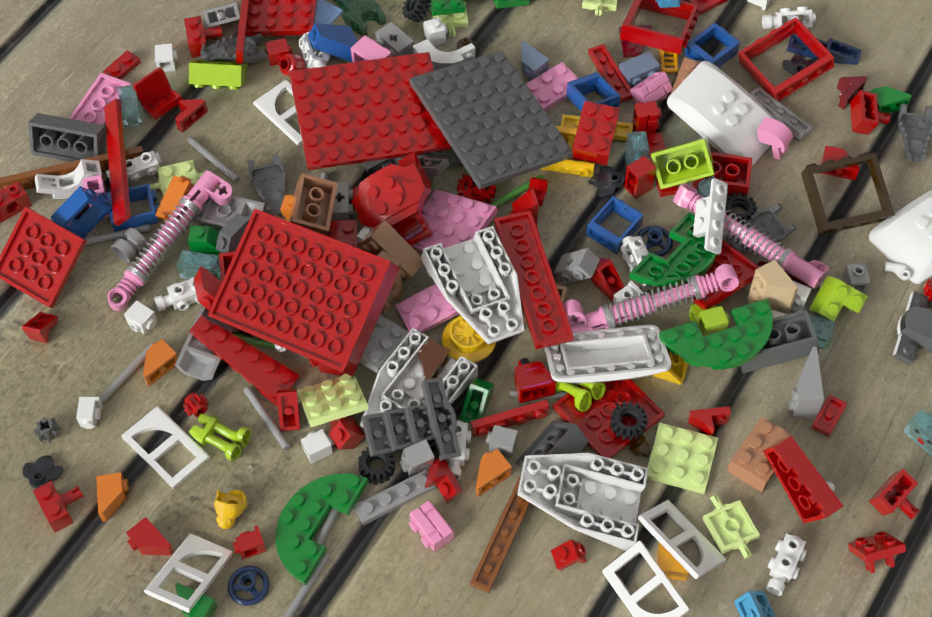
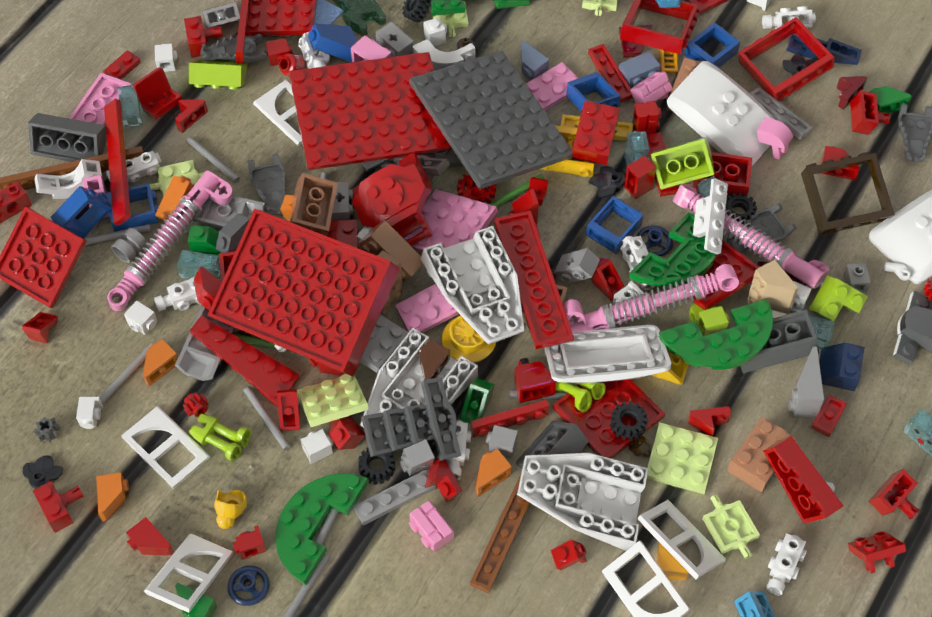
(841, 365): none -> dark blue slope

